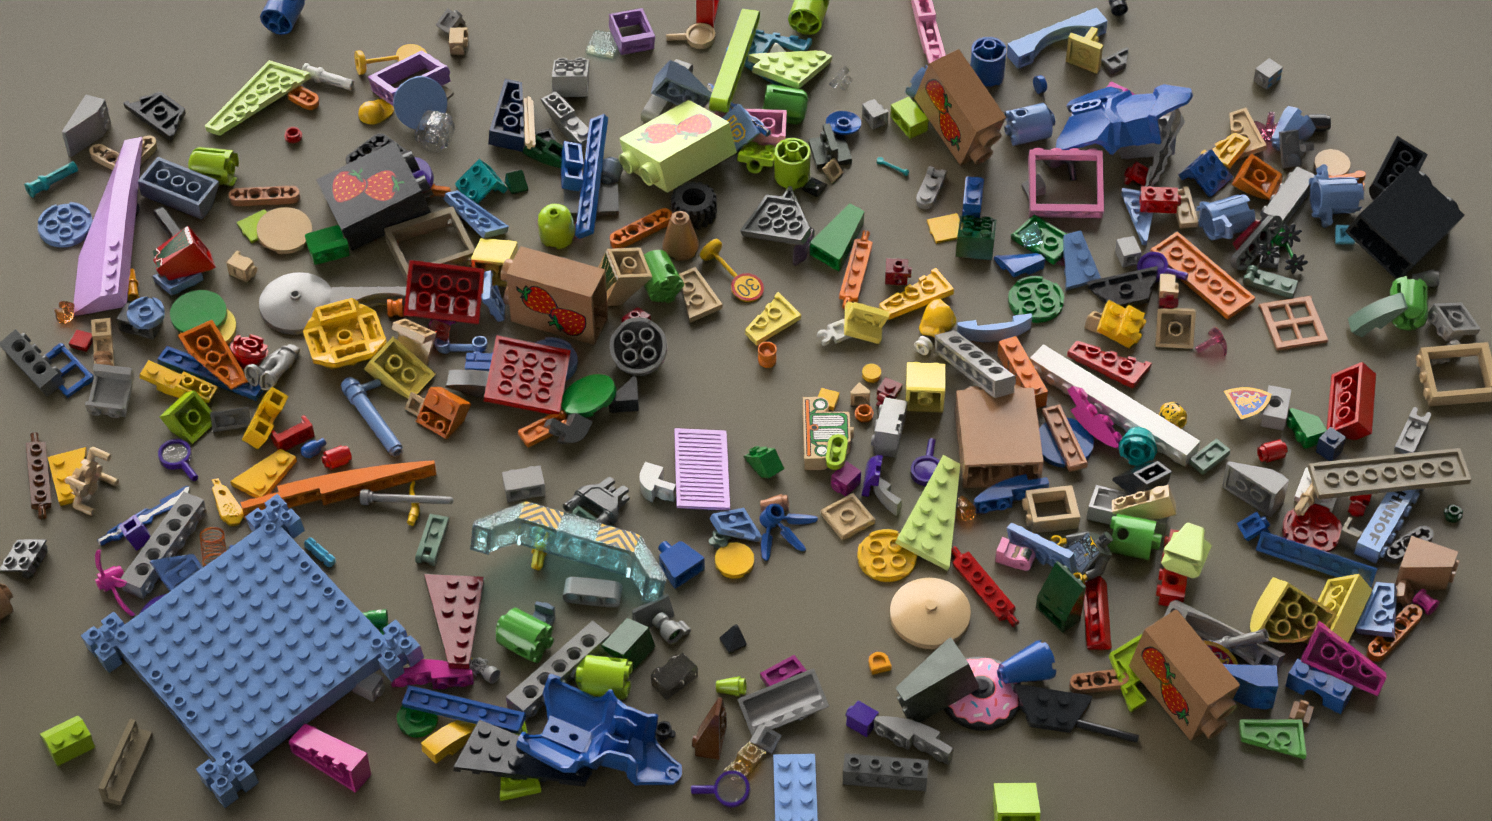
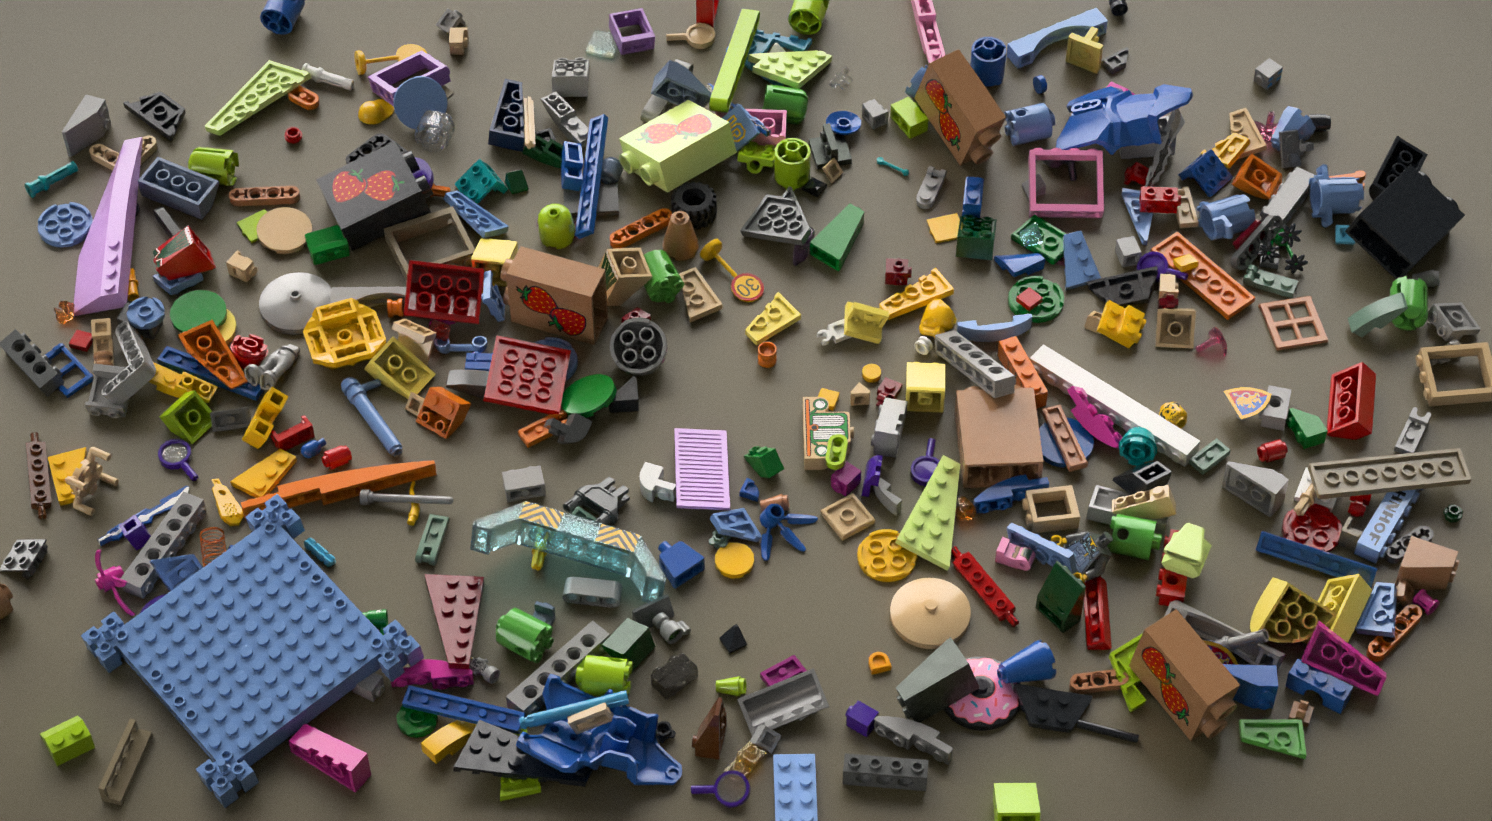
(137, 373): none -> light grey beam
(563, 712): none -> dark azure piece
(590, 718): none -> tan tile
(749, 490): none -> blue tile
(856, 269): orange plate -> none
(864, 409): orange plate -> none
(1029, 299): none -> tile
(1121, 369): red wing -> none
(1185, 263): none -> yellow tile
(1253, 526): blue bracket -> none
(1330, 444): dark blue brick -> none
(1335, 160): tan tile -> none

